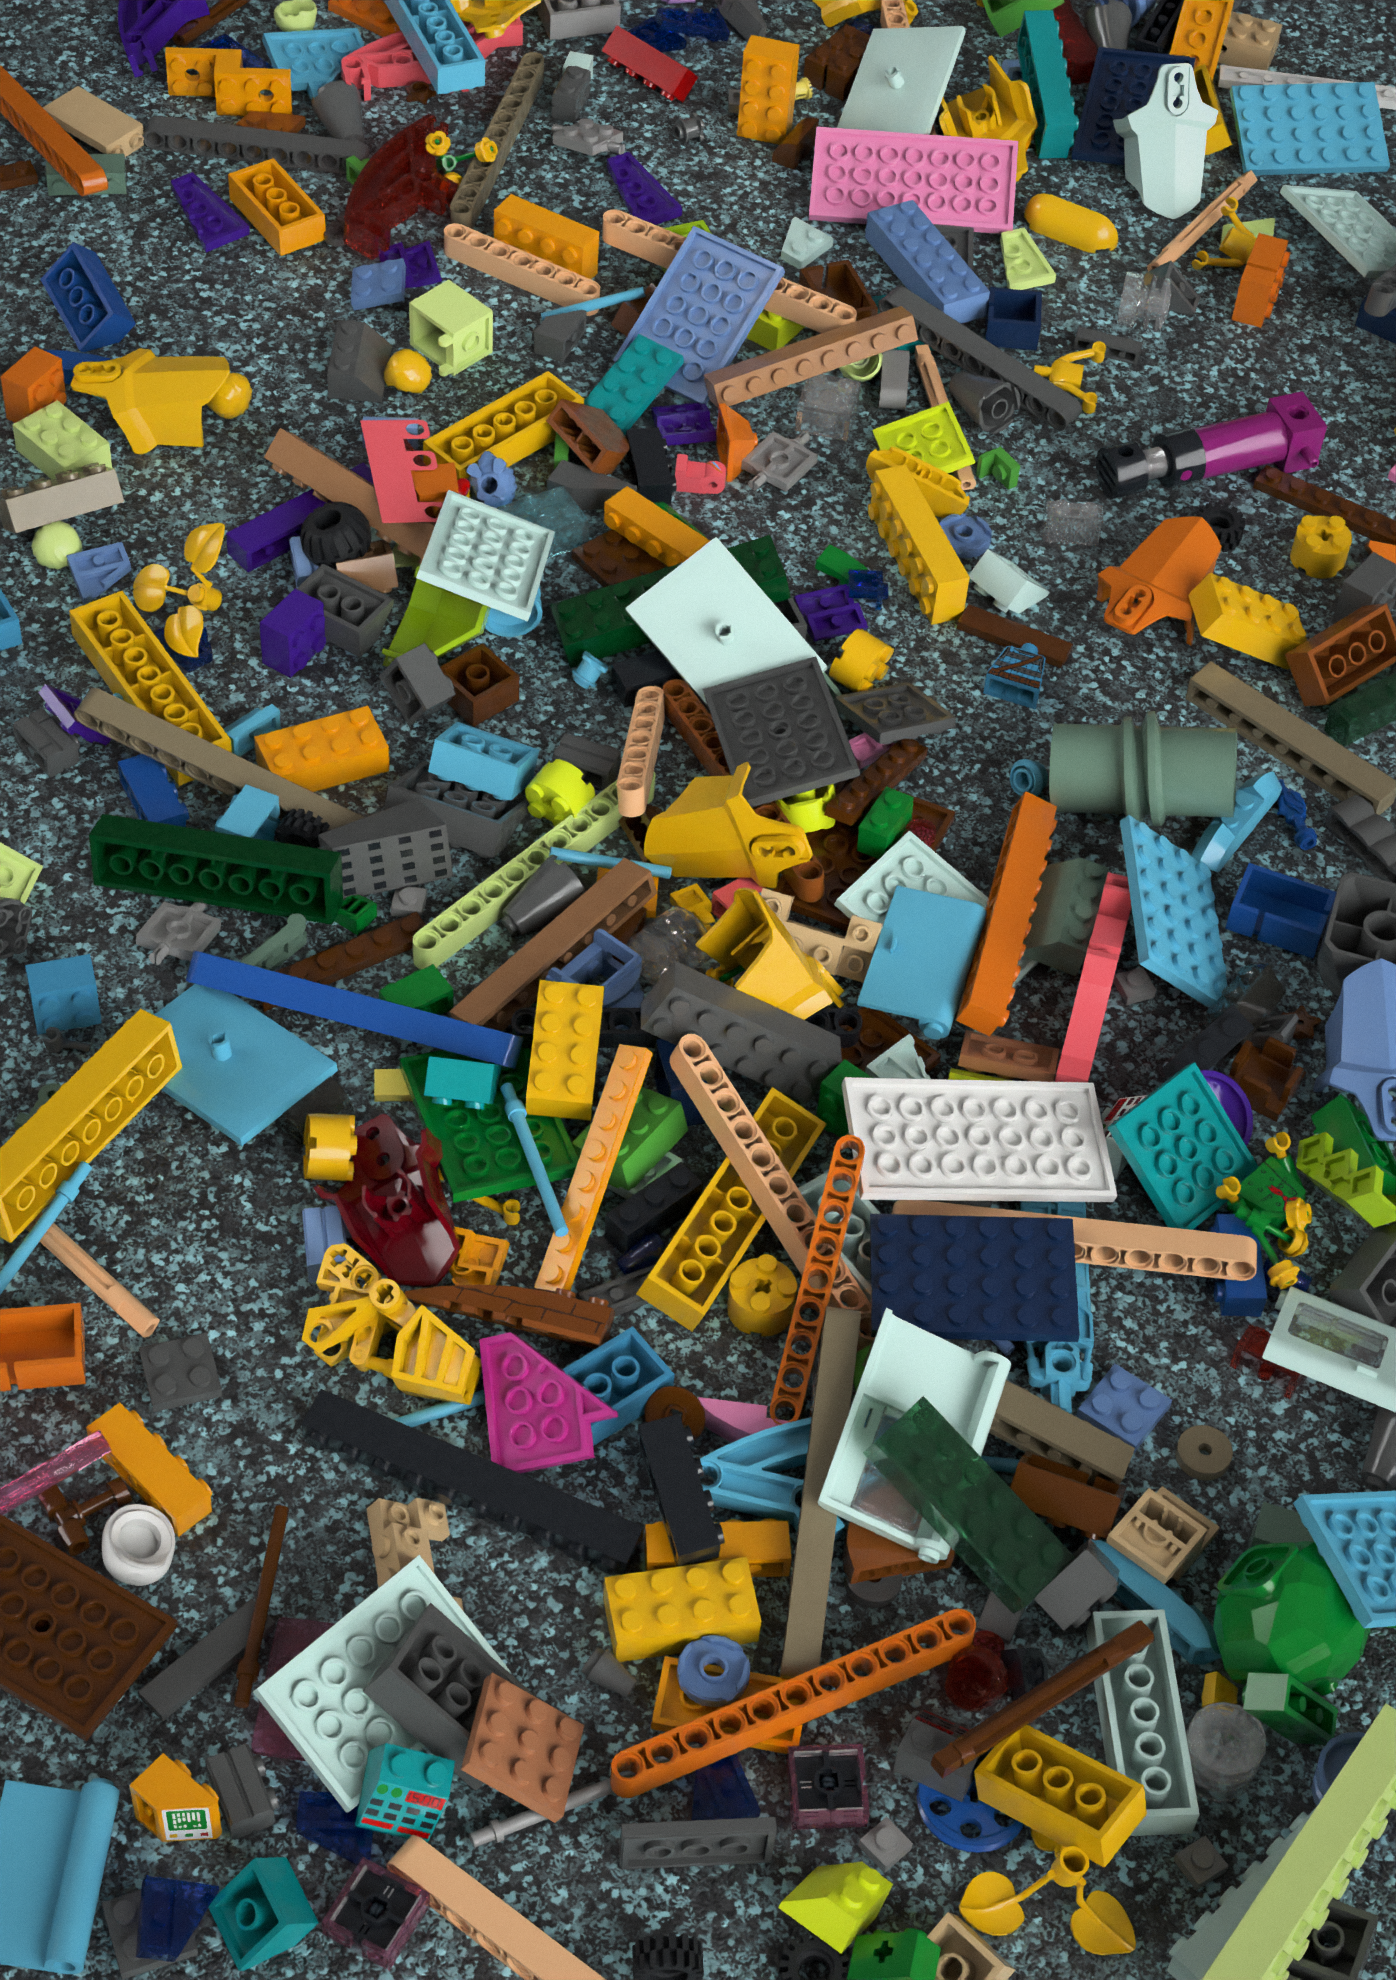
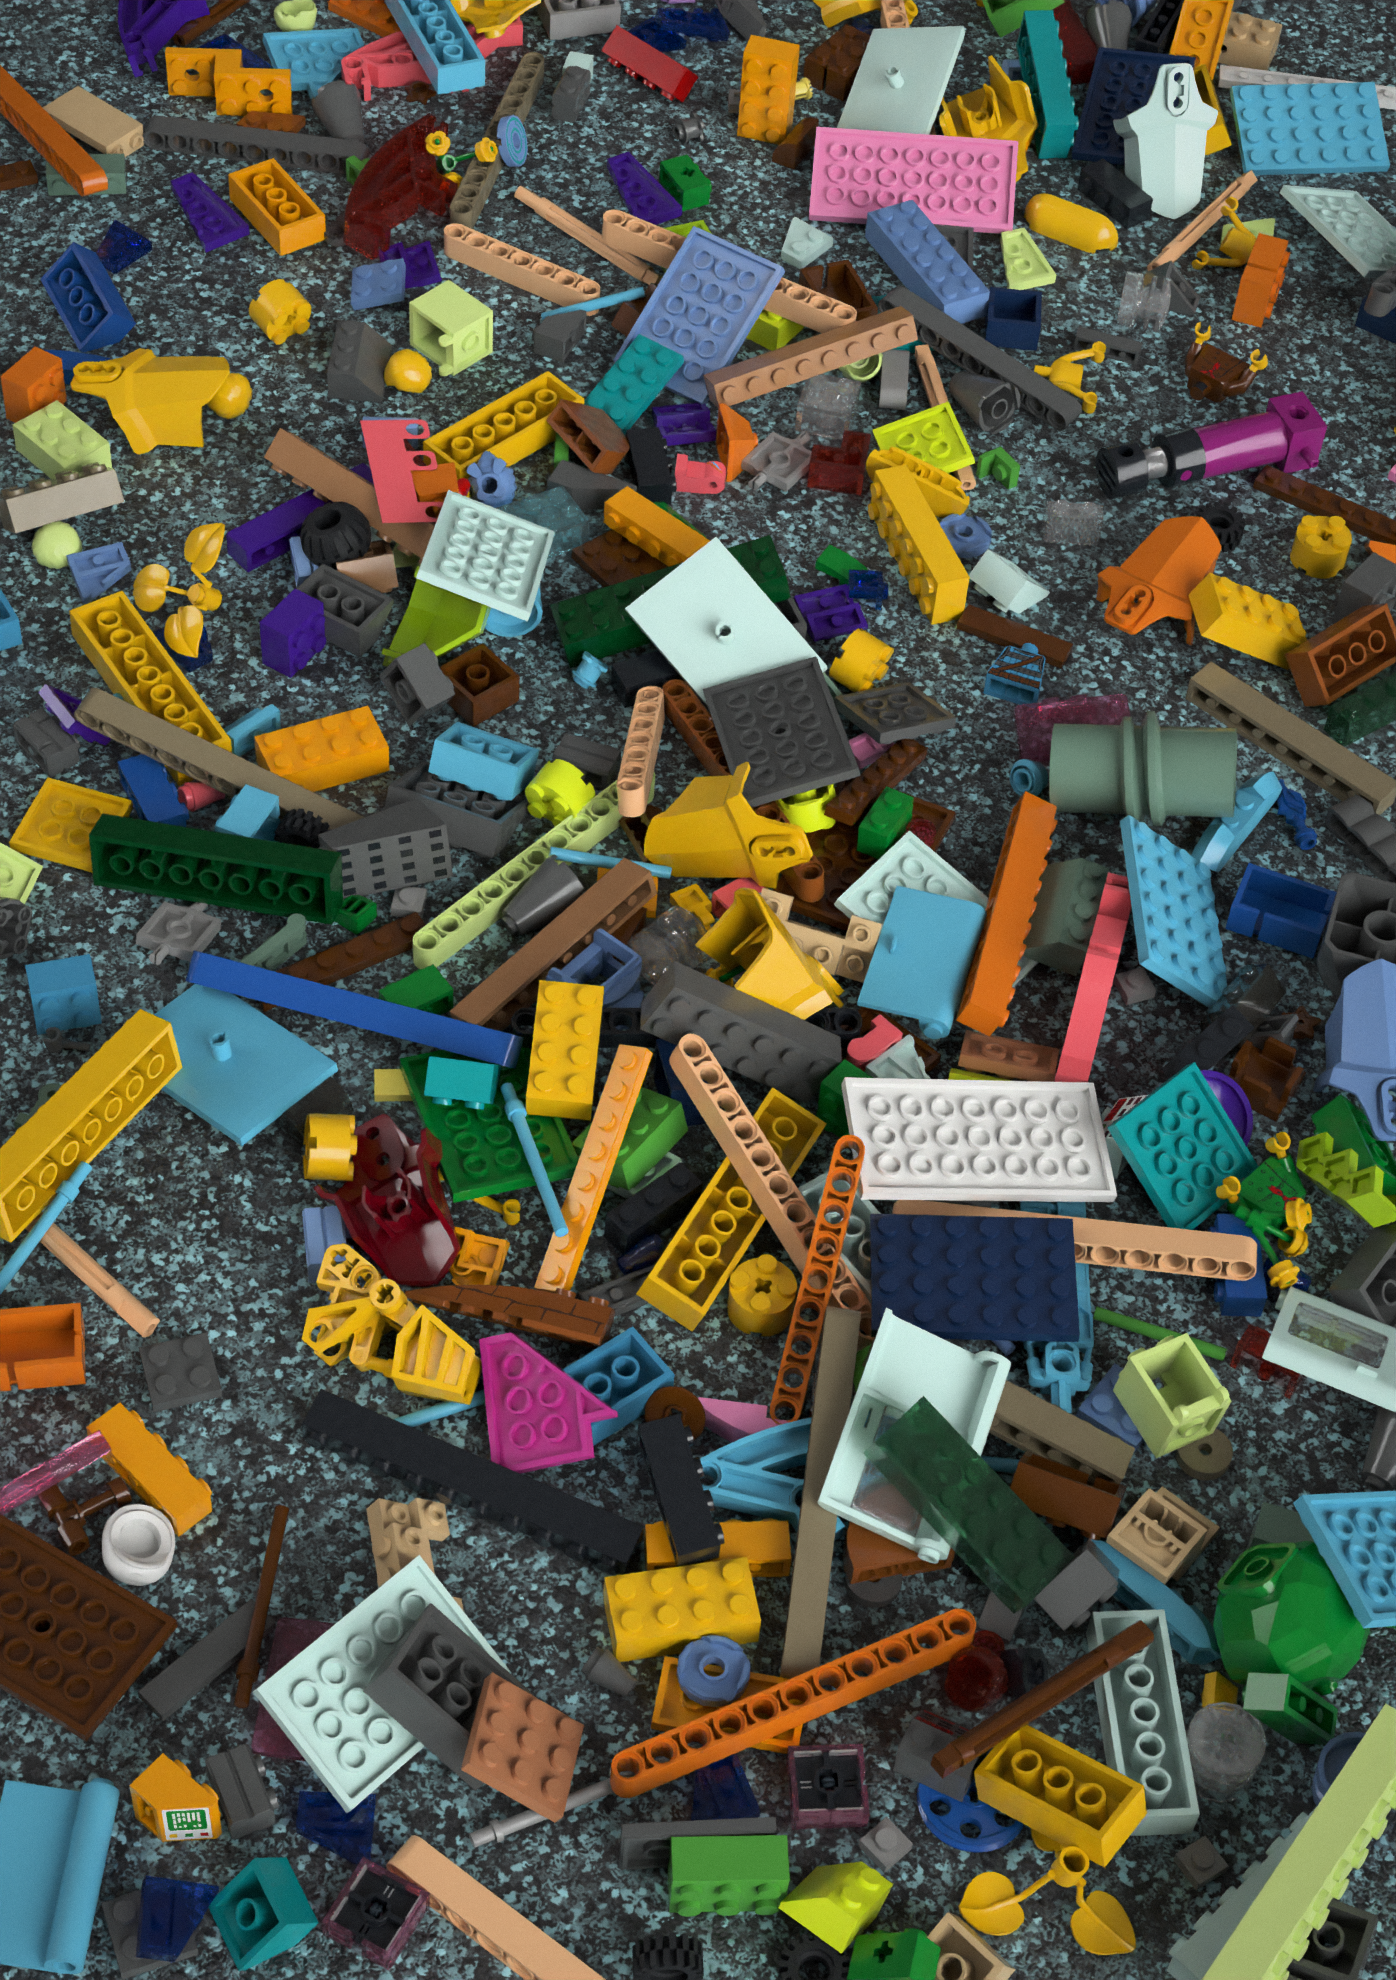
(61, 822): none -> yellow plate
(122, 247): none -> clear blue wing
(198, 795): none -> coral cone
(280, 311): none -> yellow brick
(404, 1791): teal slope -> none
(513, 141): none -> medium blue tile
(547, 235): light orange brick -> none
(587, 236): none -> light nougat piece
(588, 137): light grey plate -> none
(685, 182): none -> green brick
(727, 1874): none -> bright green brick
(842, 467): none -> clear red brick
(878, 1040): none -> coral leg
(1036, 720): none -> clear pink bracket
(1115, 193): none -> black brick
(1155, 1332): none -> bright green bar
(1184, 1408): none -> yellowish green container
(1217, 373): none -> reddish brown torso

